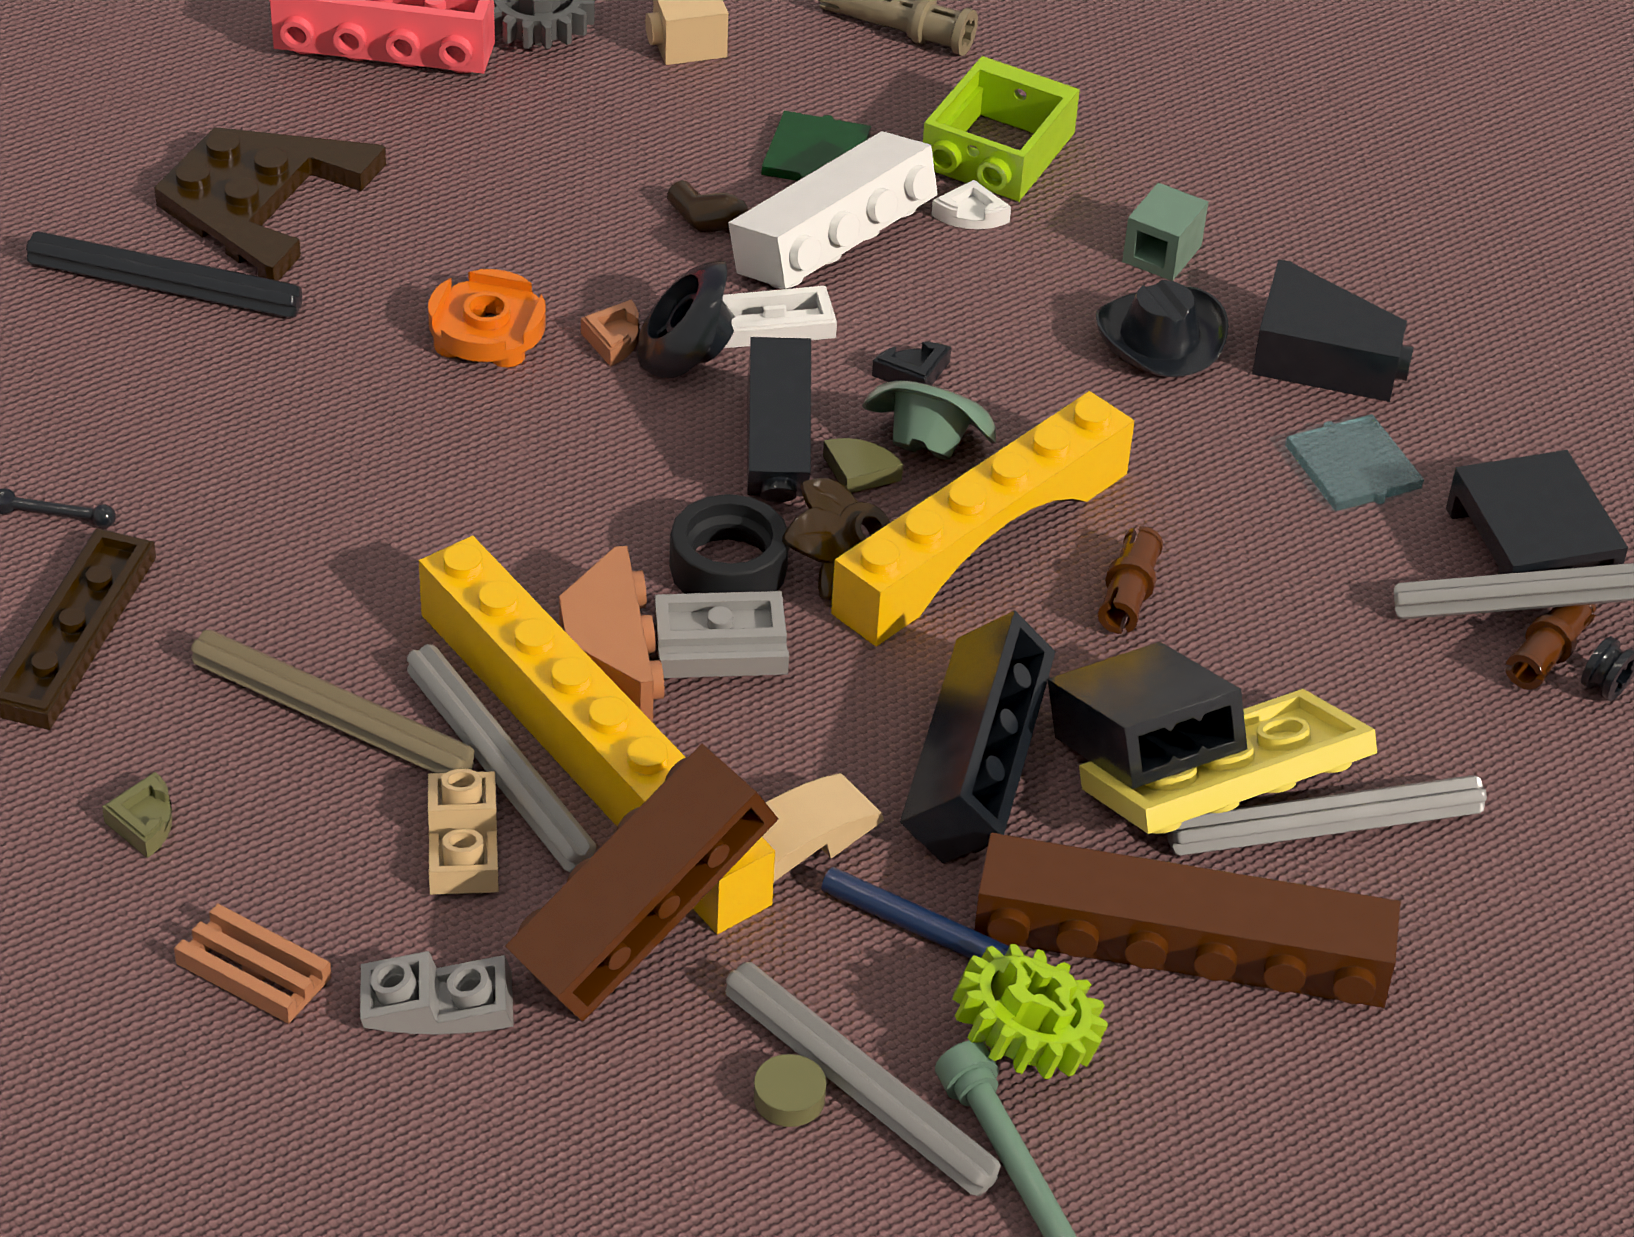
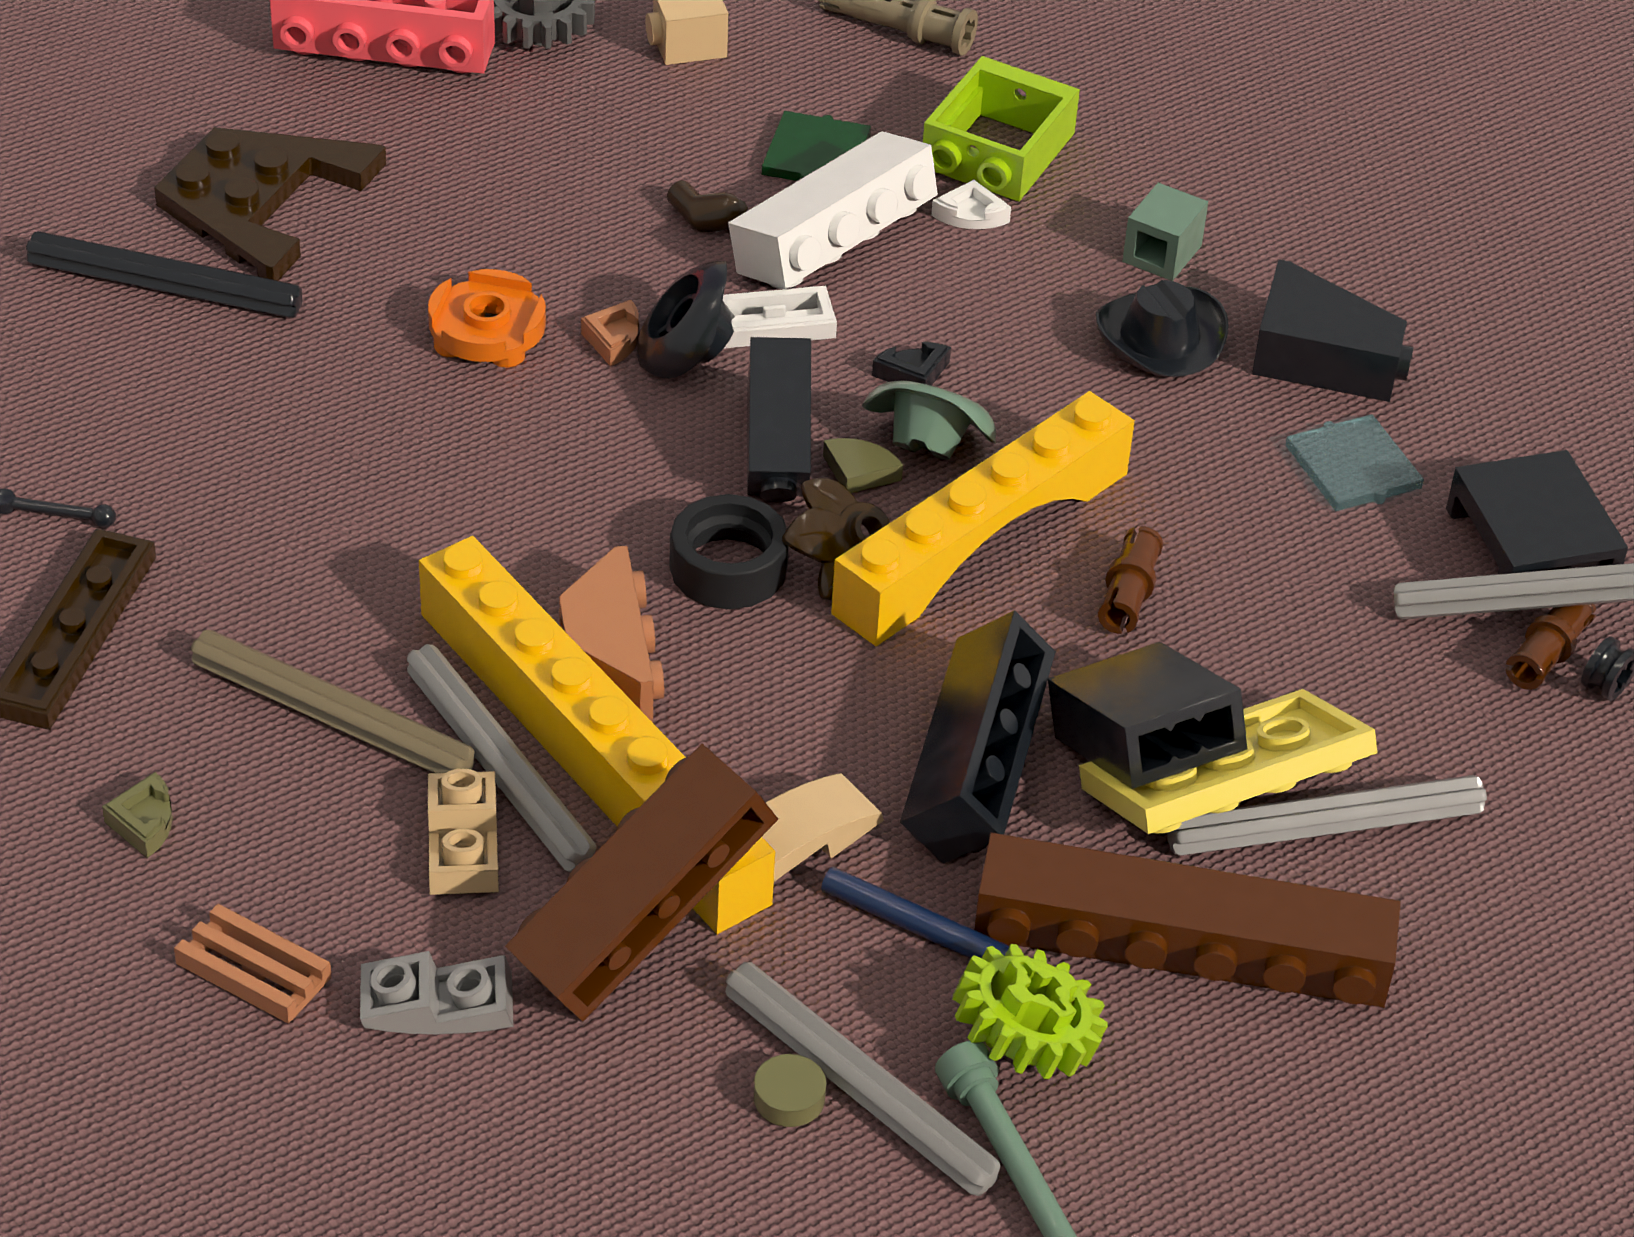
(721, 634): light grey plate -> none

